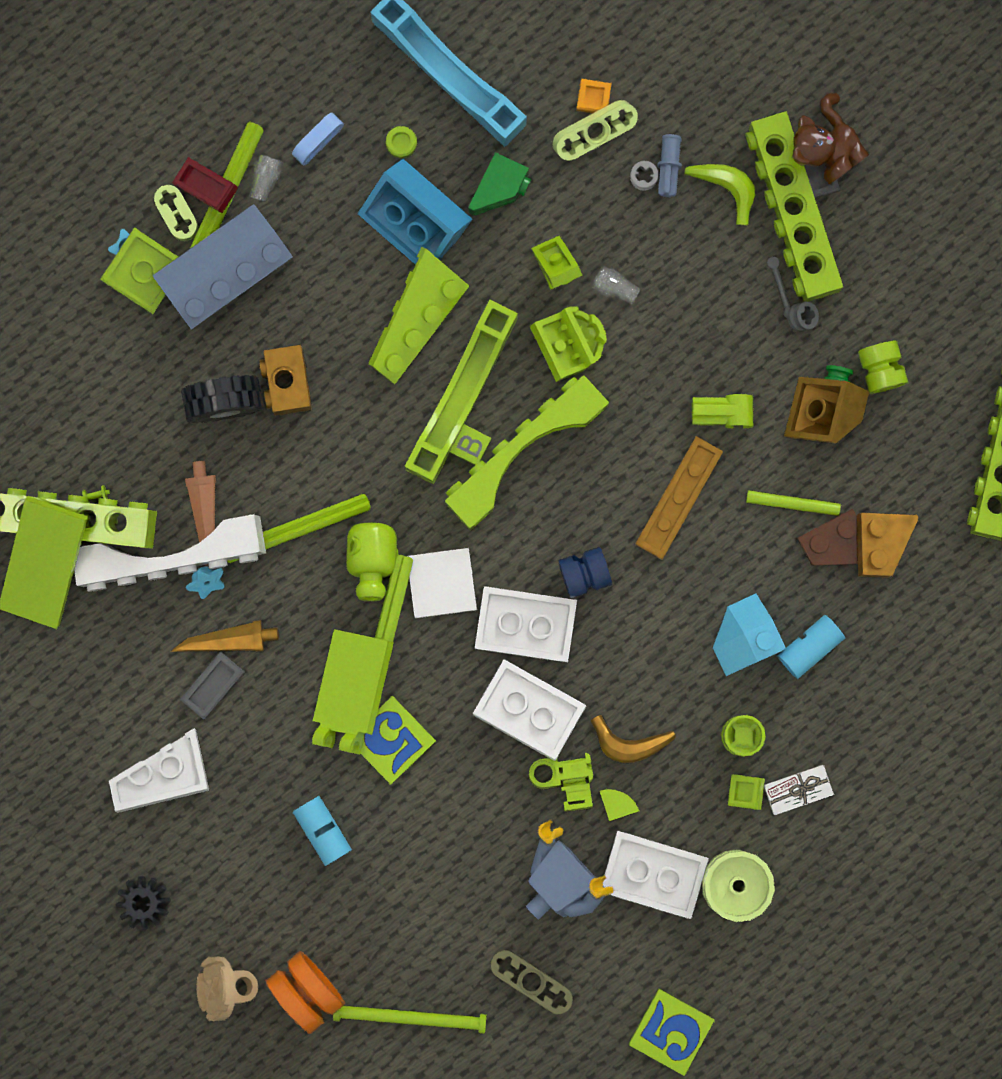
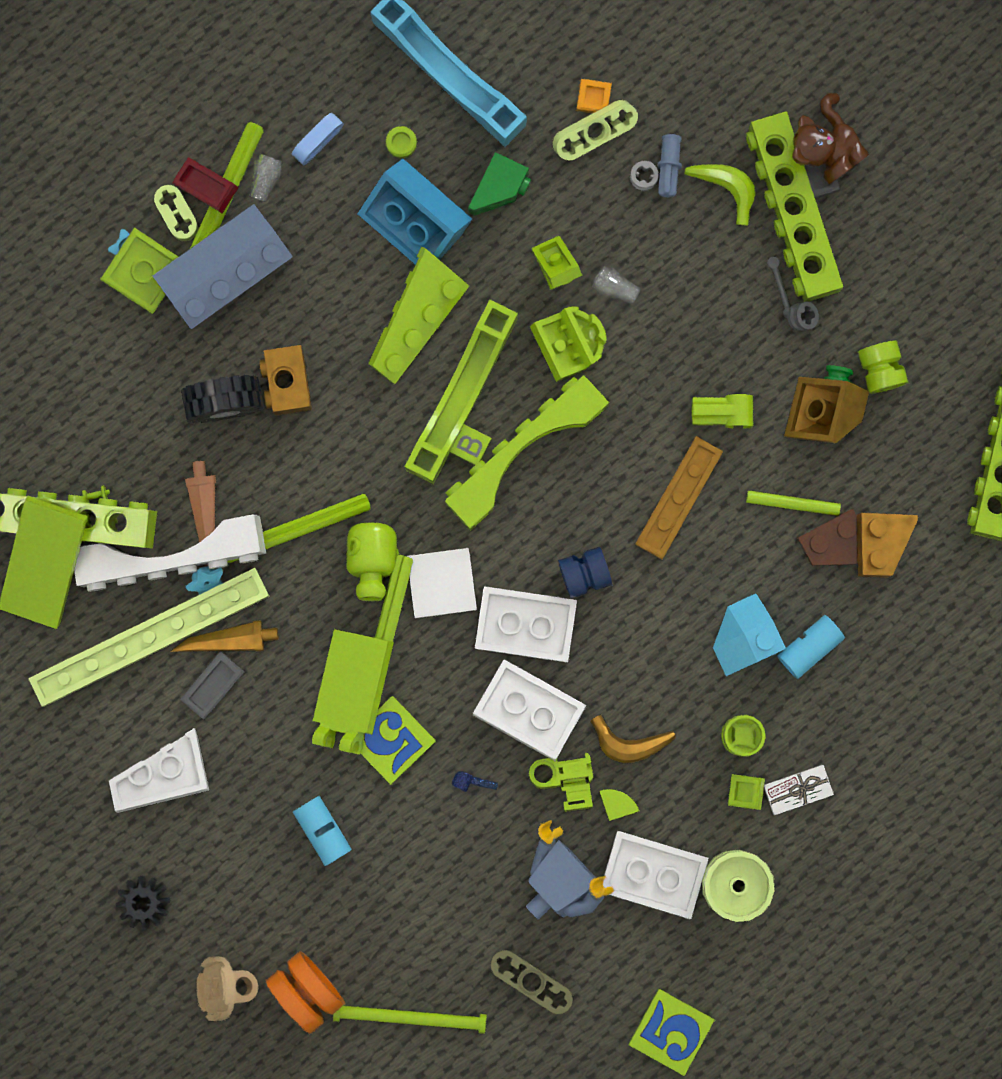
(148, 637): none -> yellowish green plate
(463, 780): none -> clear blue hand

